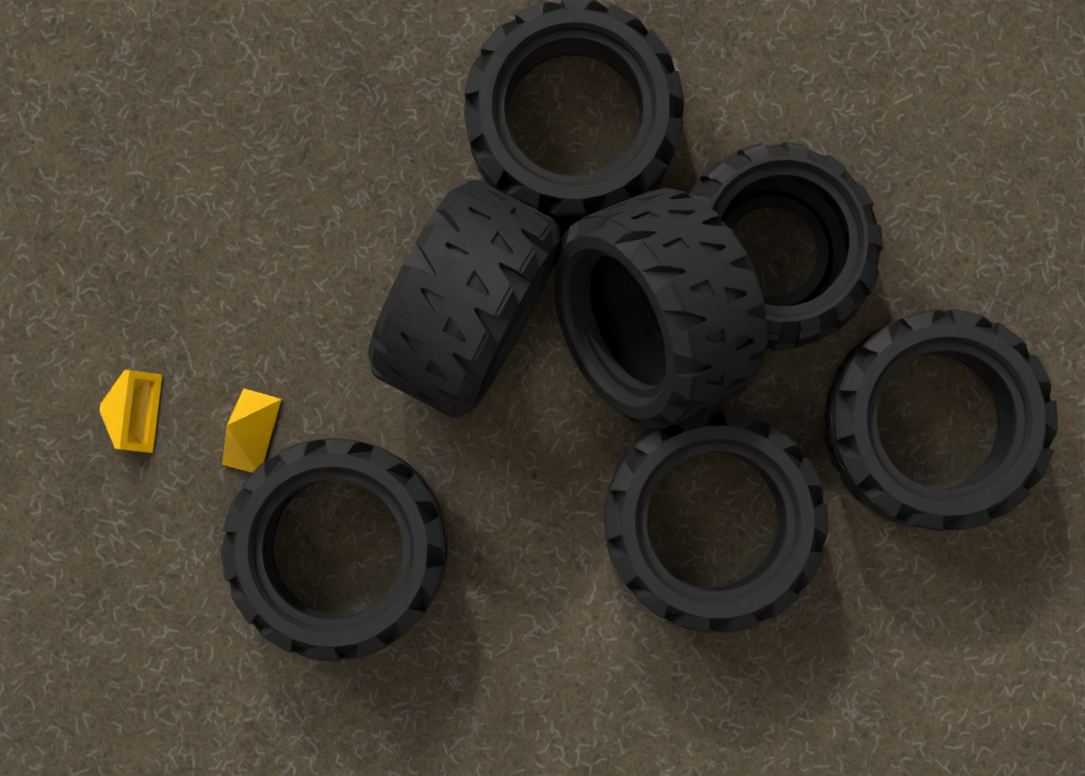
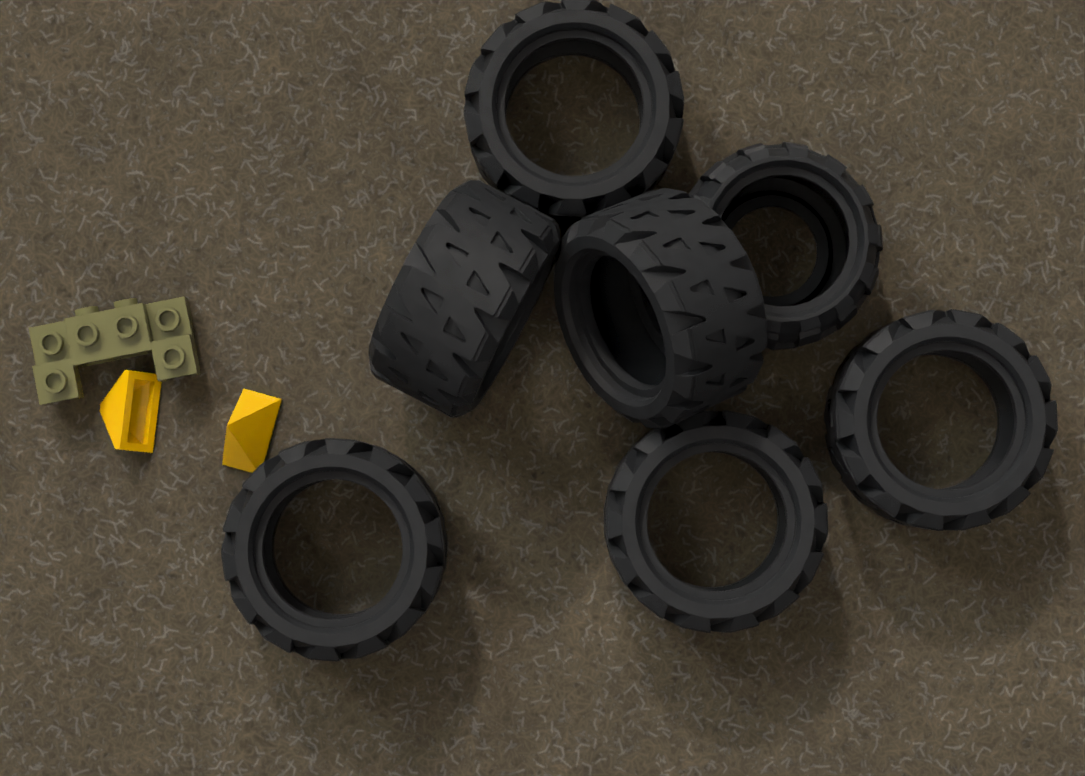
(109, 336): none -> olive bracket

